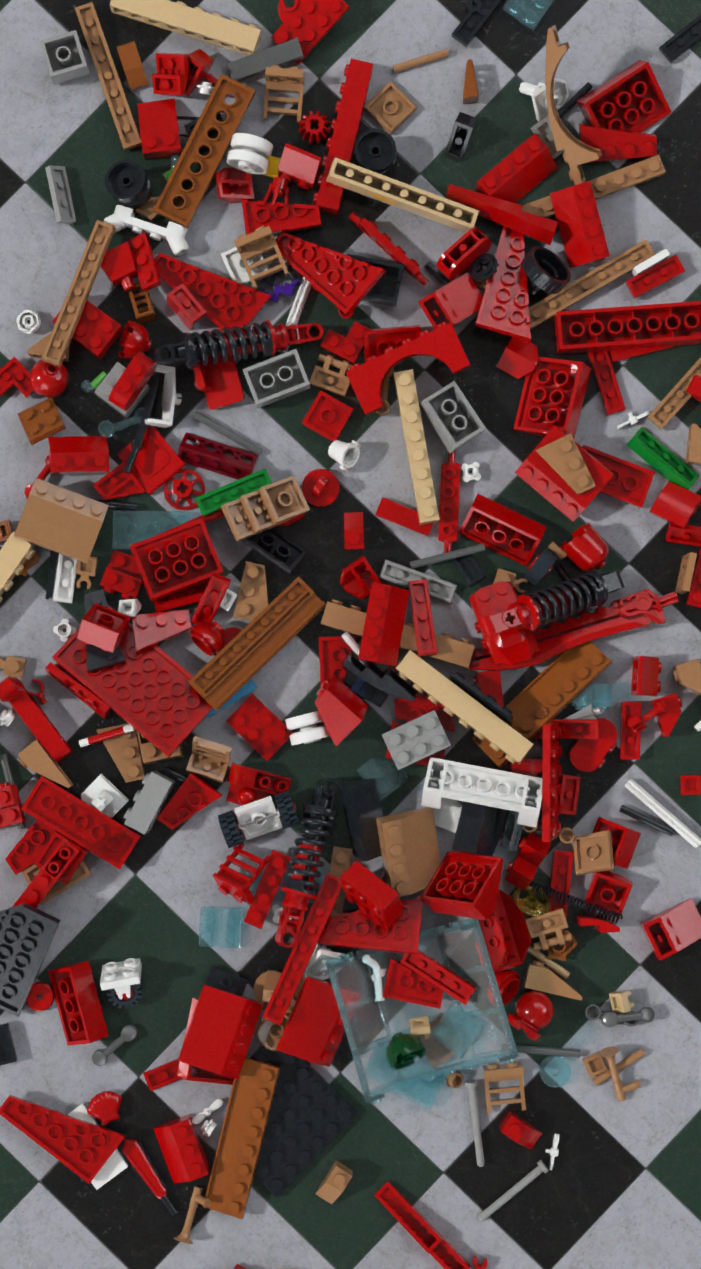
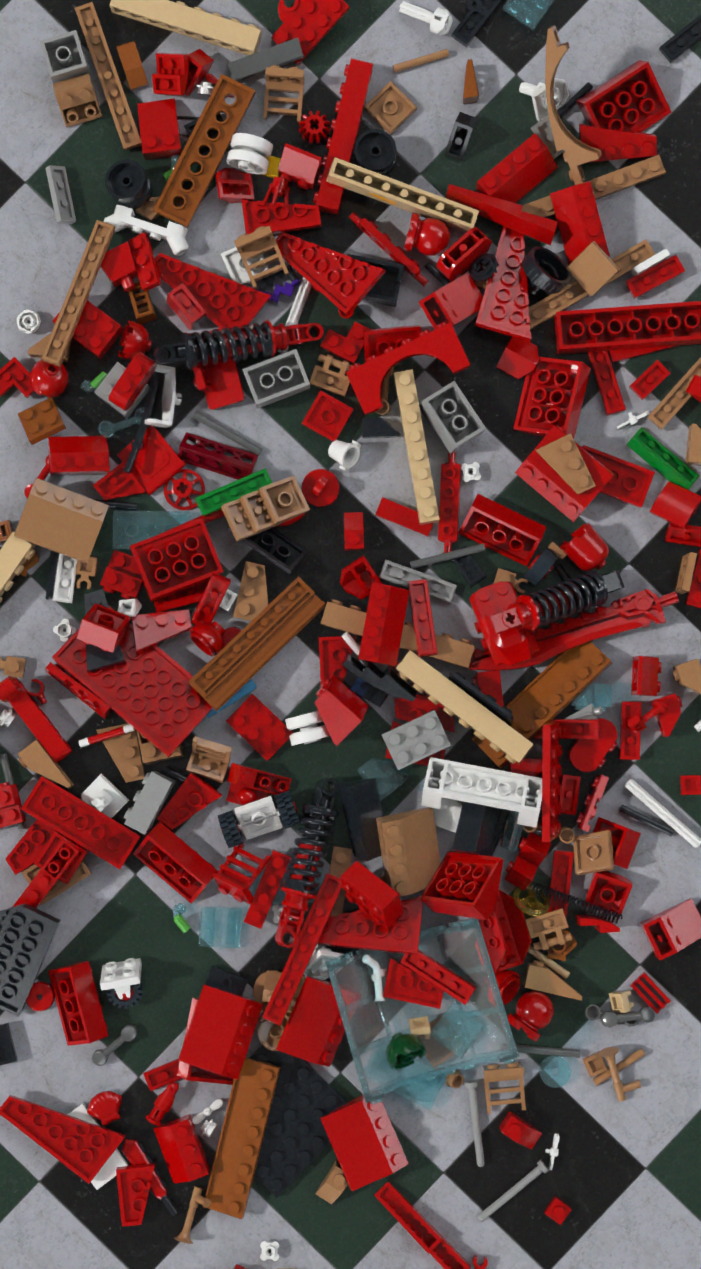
(77, 100): none -> medium nougat slope
(133, 1192): none -> red wing
(163, 1104): none -> red piece
(175, 862): none -> red slope
(178, 917): none -> arm
(274, 1250): none -> white plate
(364, 1142): none -> red slope
(378, 428): none -> black slope
(428, 236): none -> red tile
(437, 20): none -> white piece
(557, 1210): none -> red plate
(592, 268): none -> medium nougat tile
(598, 785): none -> red wing
(649, 379): none -> red plate
(661, 1005): none -> red tile

